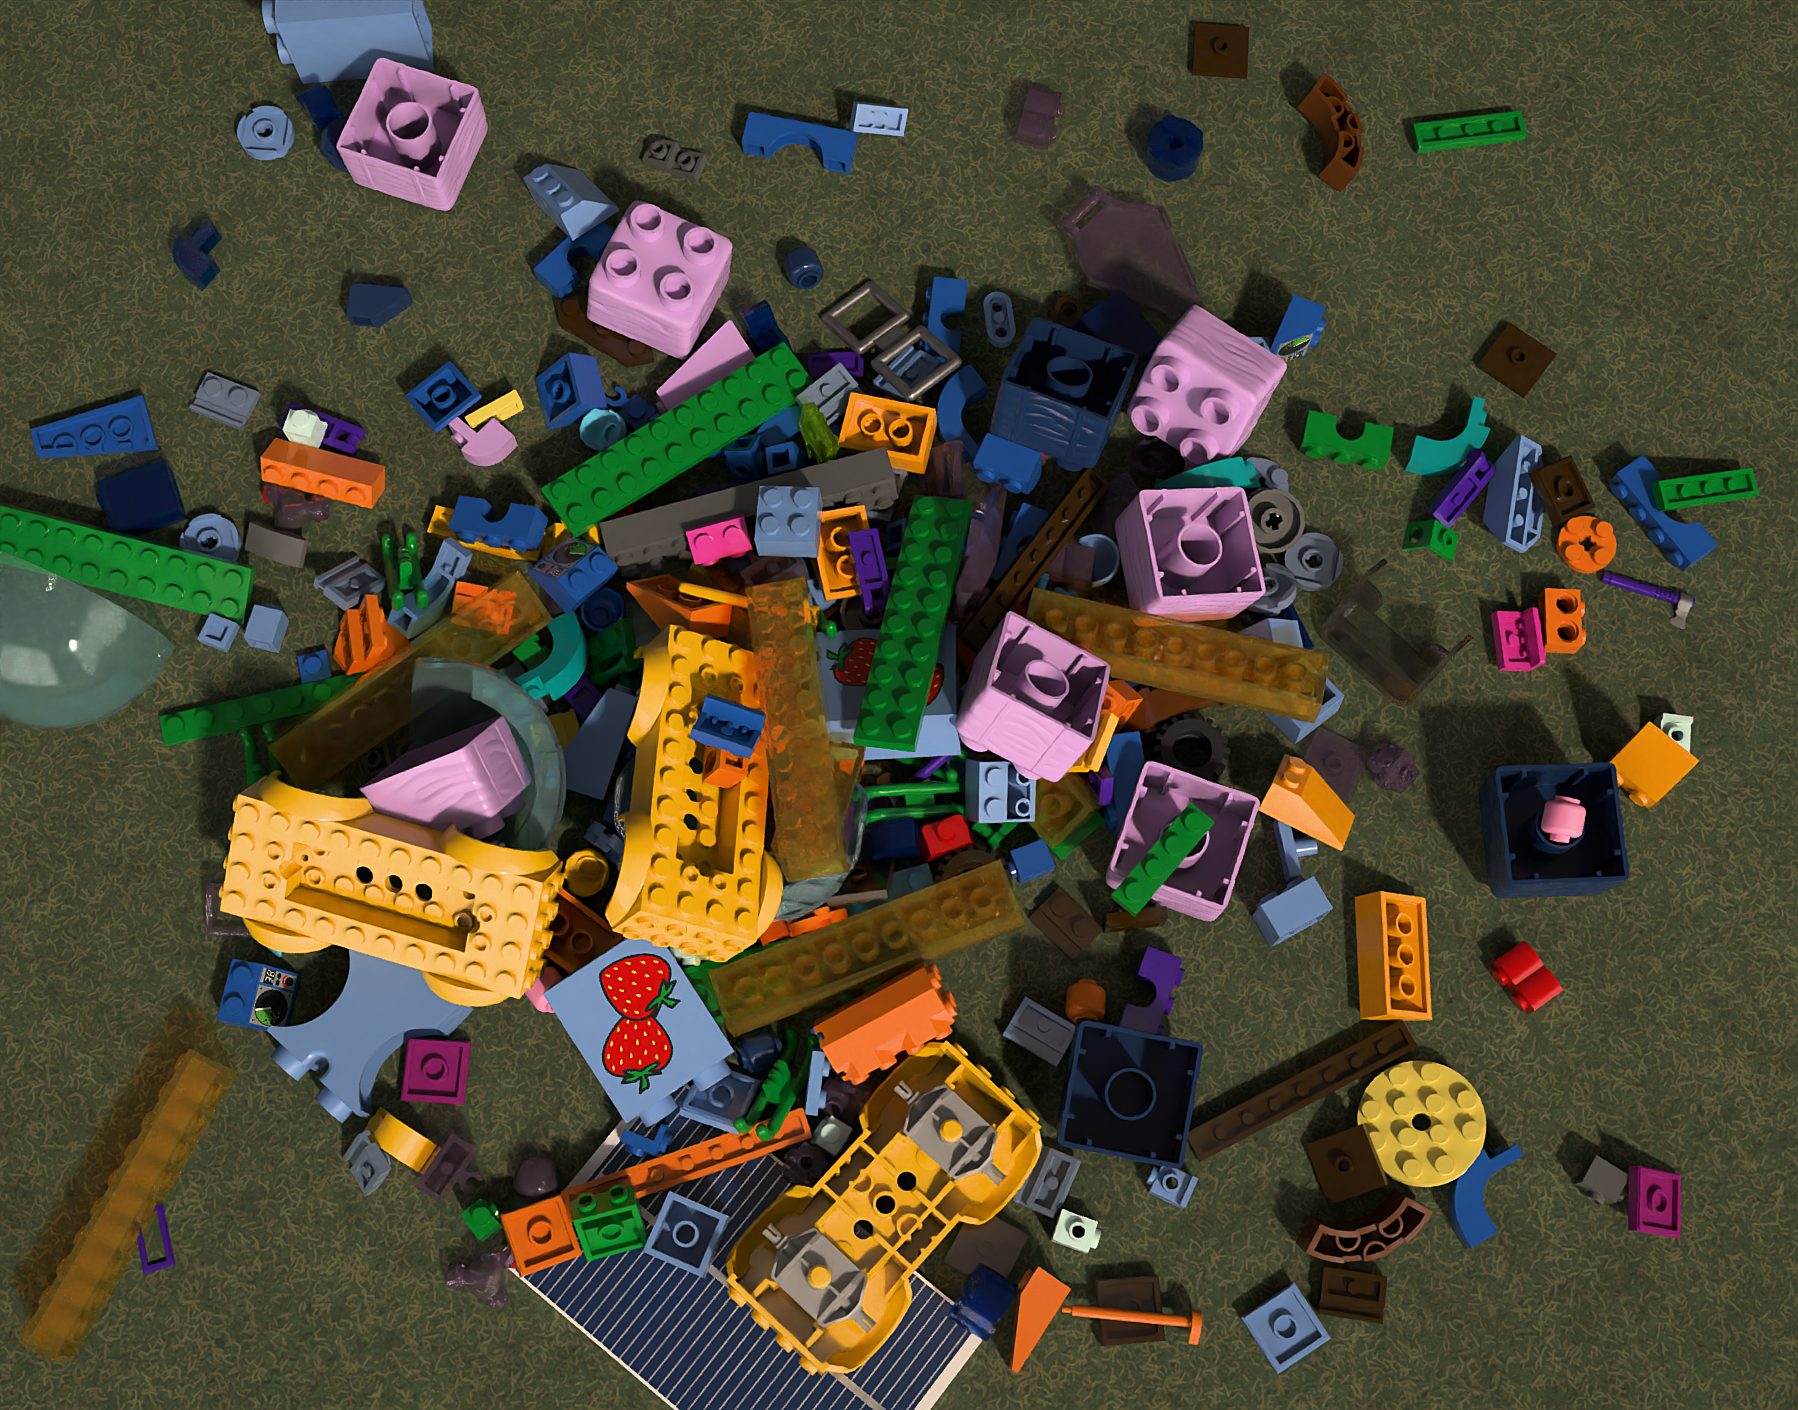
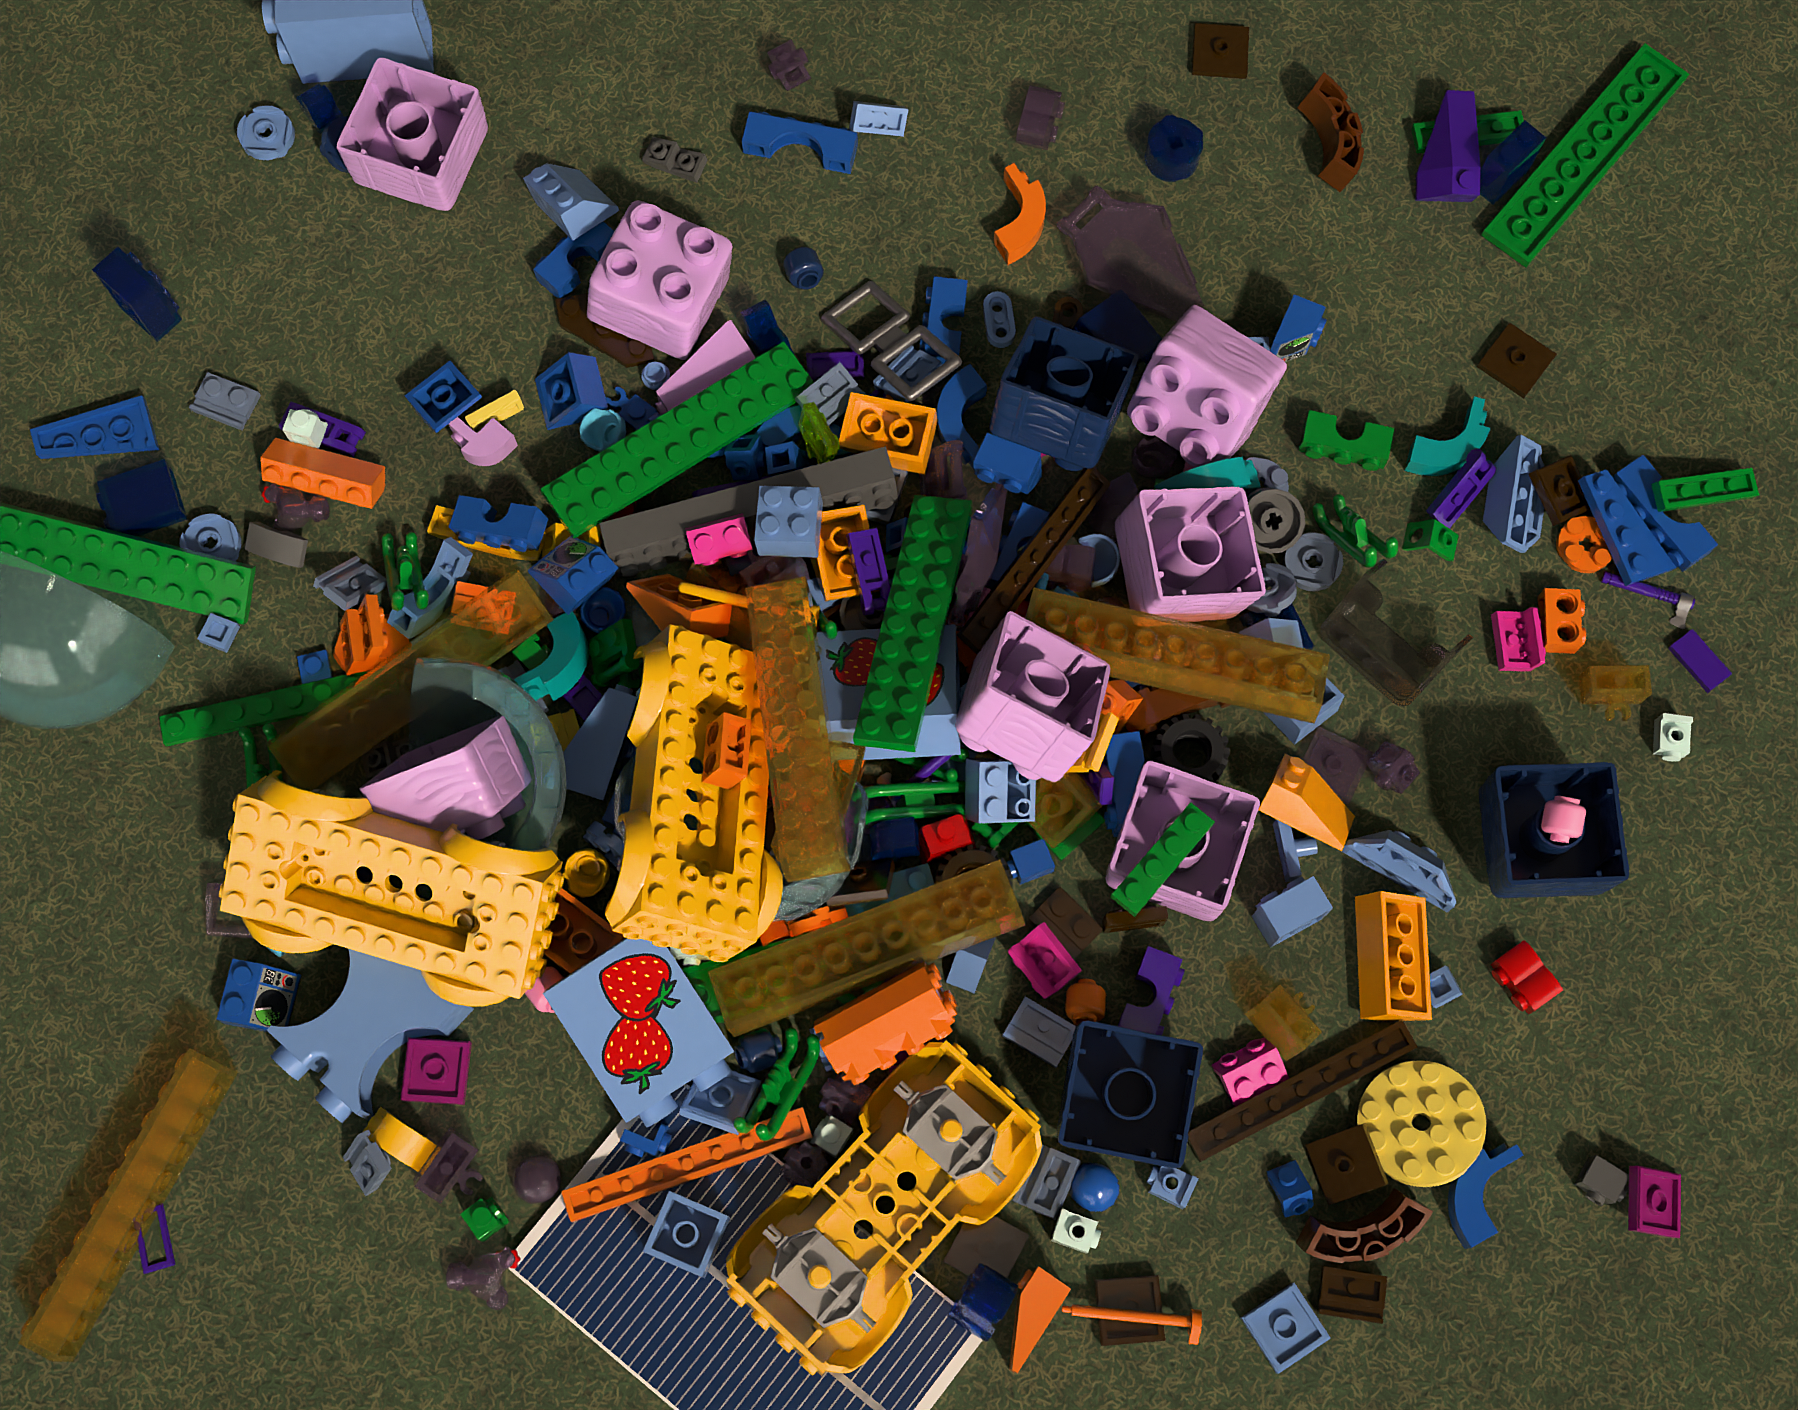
(138, 293): none -> clear blue brick
(193, 255): clear blue brick -> none
(266, 627): medium blue brick -> none
(376, 304): dark blue slope -> none
(540, 1235): orange plate -> none
(609, 1222): green plate -> none
(655, 375): none -> medium blue plate
(728, 726): blue bracket -> none
(786, 59): none -> brick
(816, 1096): medium blue plate -> none
(969, 965): none -> medium blue slope
(1024, 232): none -> orange arch
(1044, 961): none -> dark pink bracket
(1094, 1187): none -> blue hair
(1250, 1070): none -> dark pink bracket
(1284, 1022): none -> clear yellow brick
(1291, 1188): none -> blue bracket
(1354, 534): none -> green piece
(1405, 864): none -> medium blue wedge
(1443, 987): none -> medium blue plate
(1452, 153): none -> dark purple wedge
(1510, 161): none -> clear blue brick
(1585, 155): none -> green plate
(1616, 687): none -> clear yellow brick
(1625, 533): none -> blue wing
(1650, 765): light orange slope -> none
(1700, 661): none -> dark purple tile

